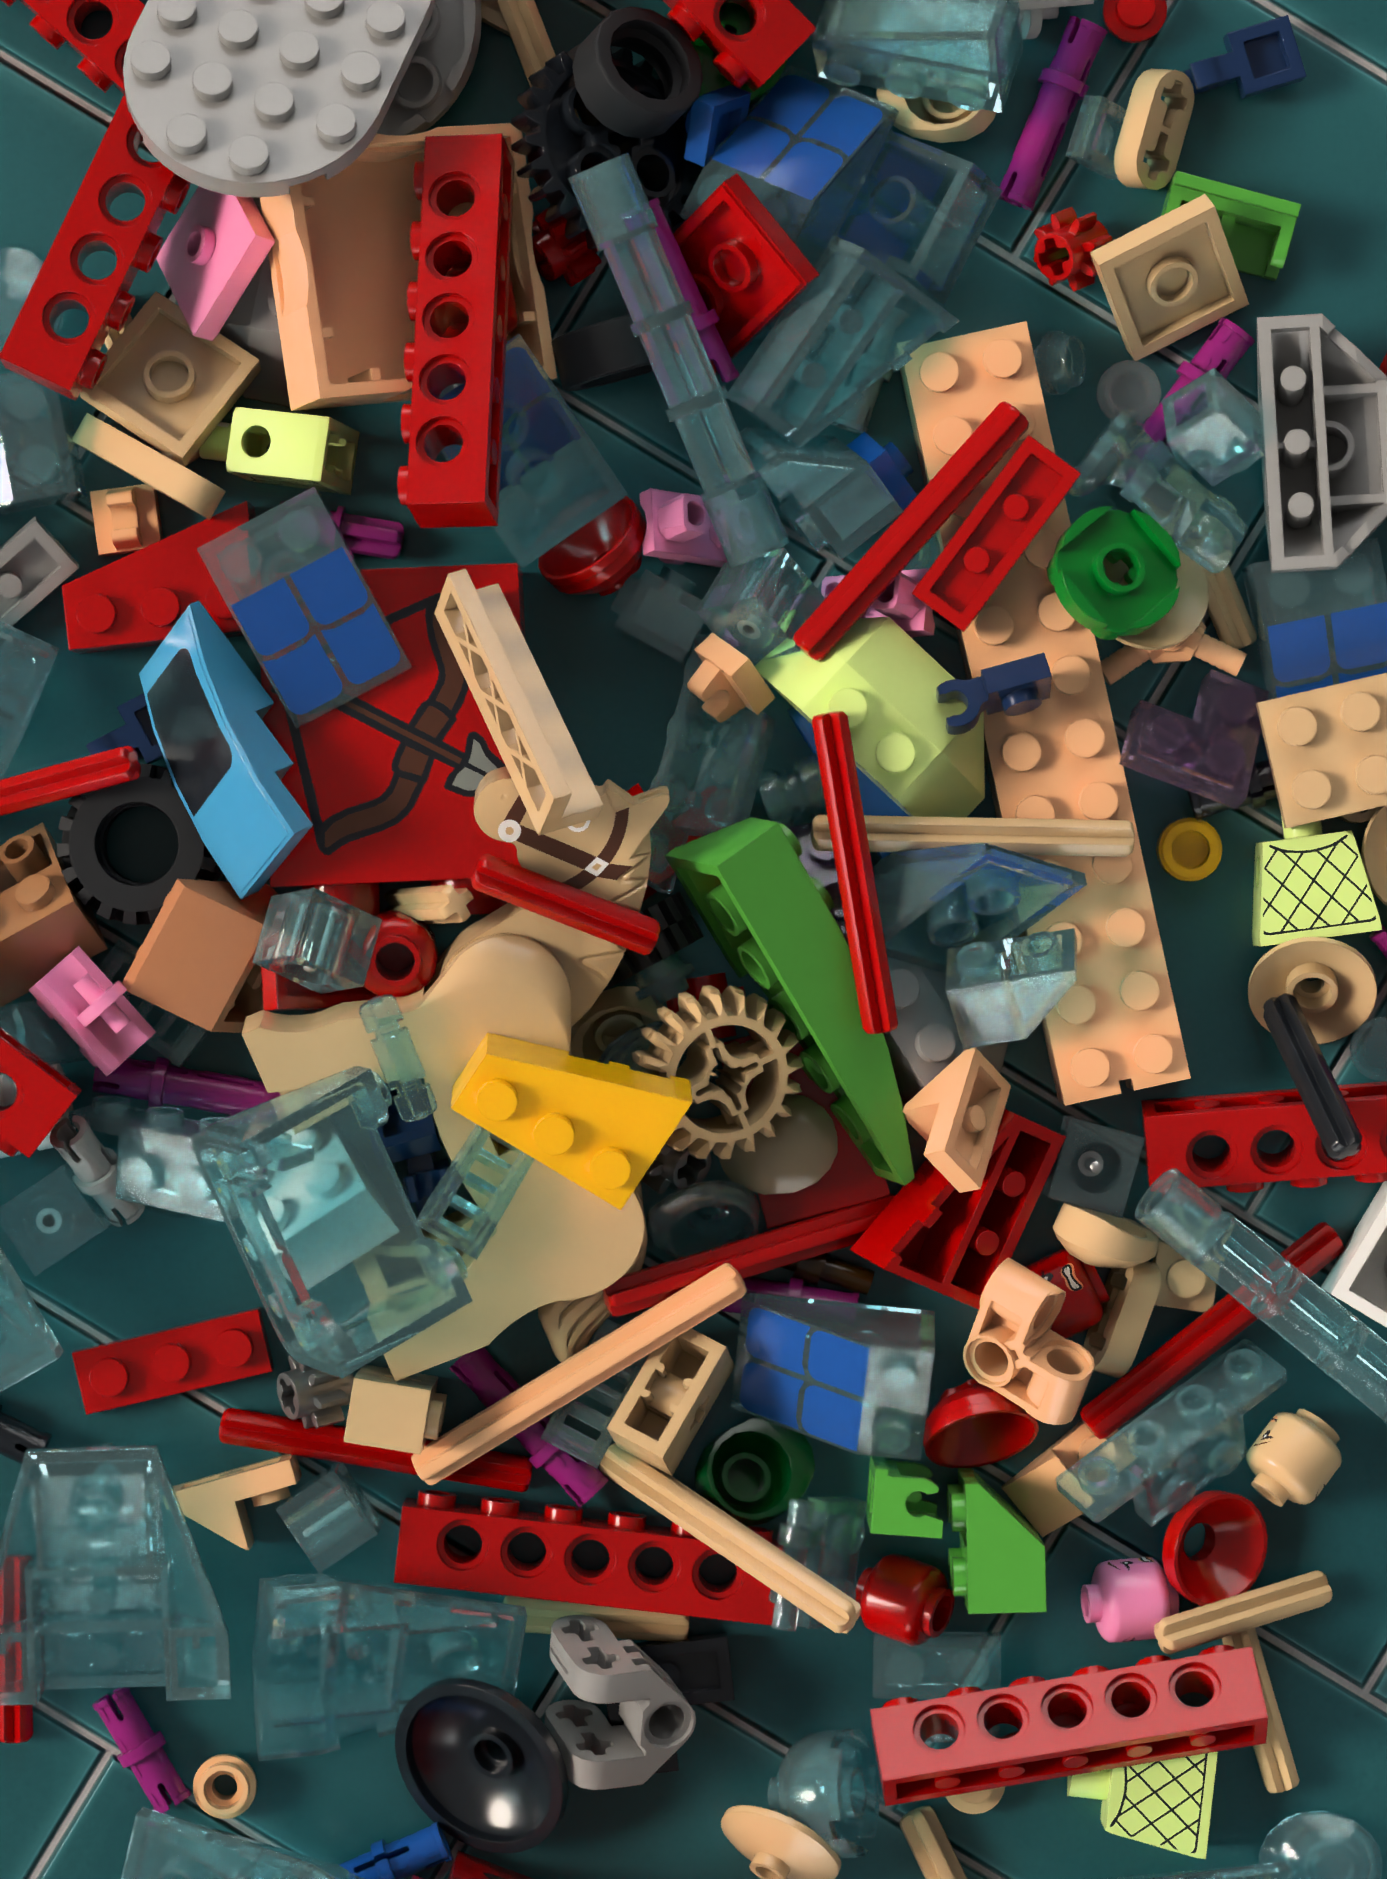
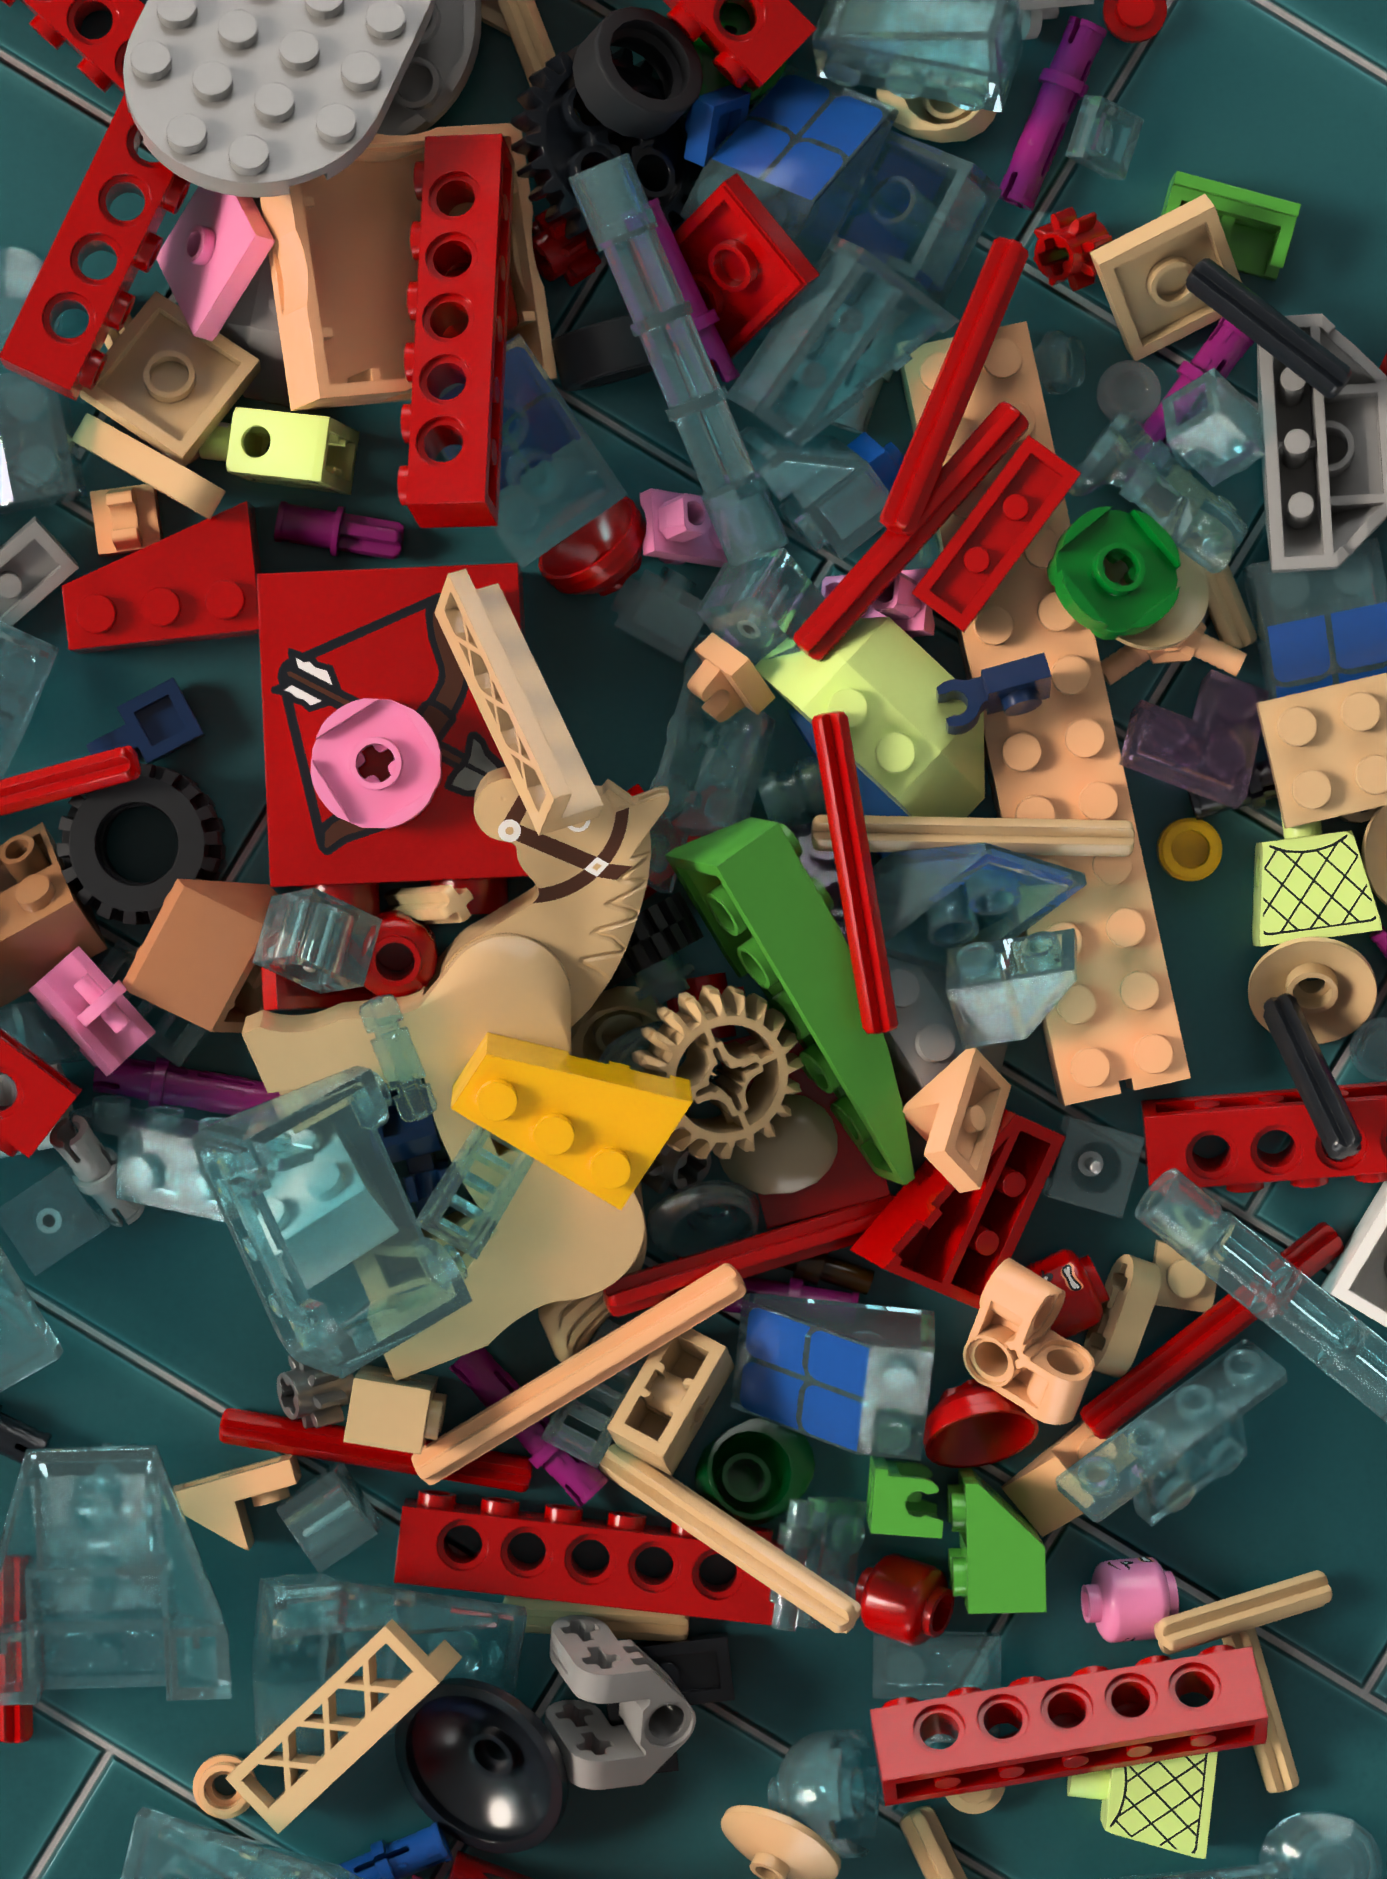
(141, 1749): magenta pin -> none
(173, 1361): red plate -> none
(220, 751): dark azure slope -> none
(304, 607): slope -> none
(339, 755): none -> bright pink plate
(359, 1733): none -> tan fence
(565, 904): red axle -> none
(954, 386): none -> red axle
(1104, 1238): tan hat -> none
(1154, 129): tan beam -> none
(1231, 1550): red piece -> none
(1256, 58): dark blue plate -> none
(1268, 328): none -> black axle
(1294, 1458): tan head -> none

